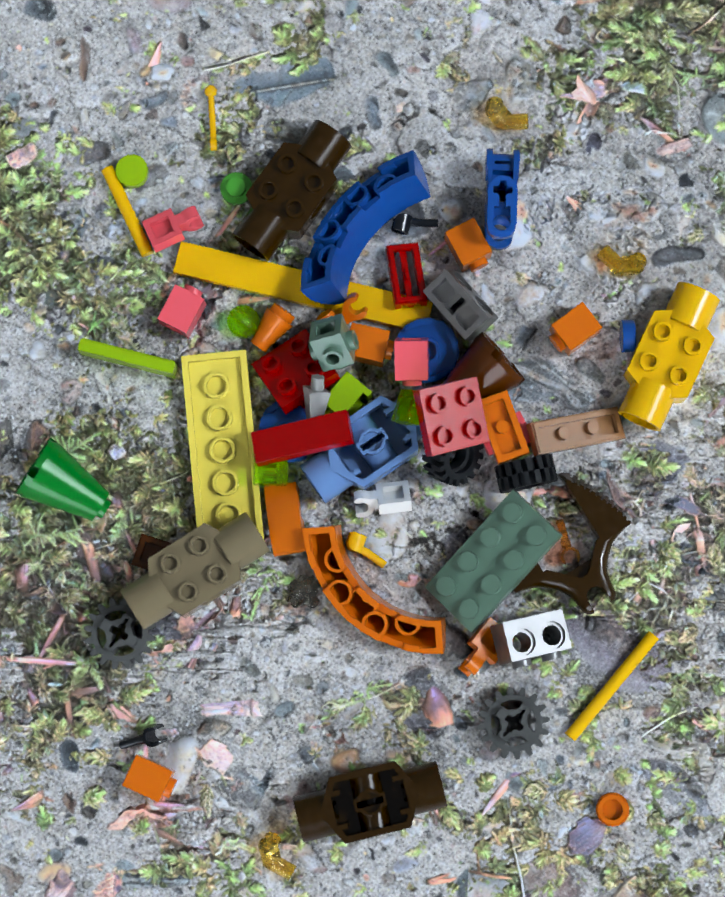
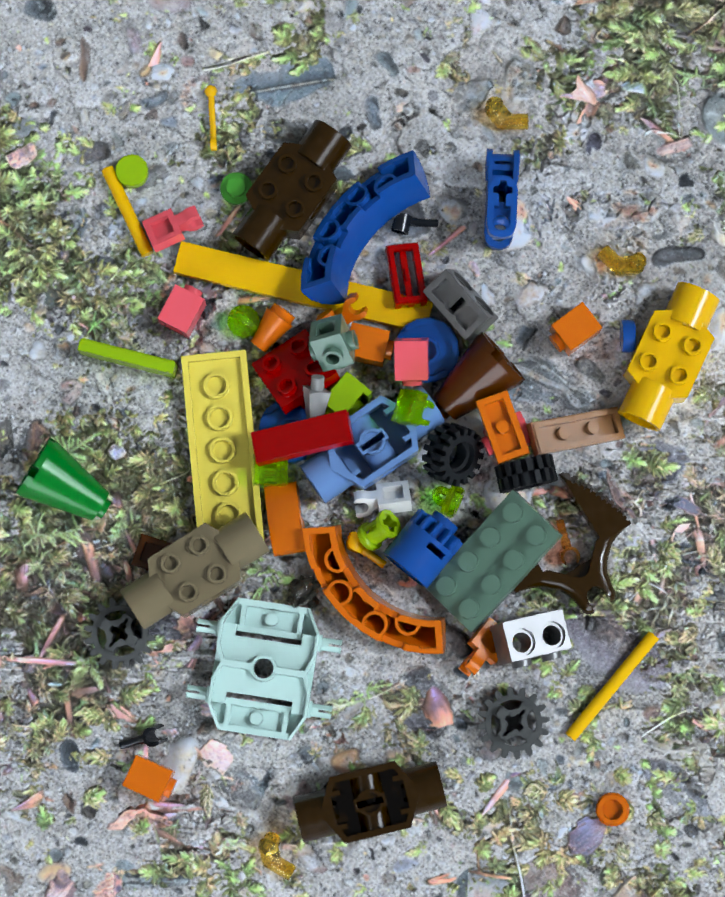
(291, 673): none -> light aqua piece
(379, 530): none -> lime bush
(424, 546): none -> blue gear
(451, 416): plate -> none
(452, 500): none -> clear neon green tile
(468, 246): orange brick -> none

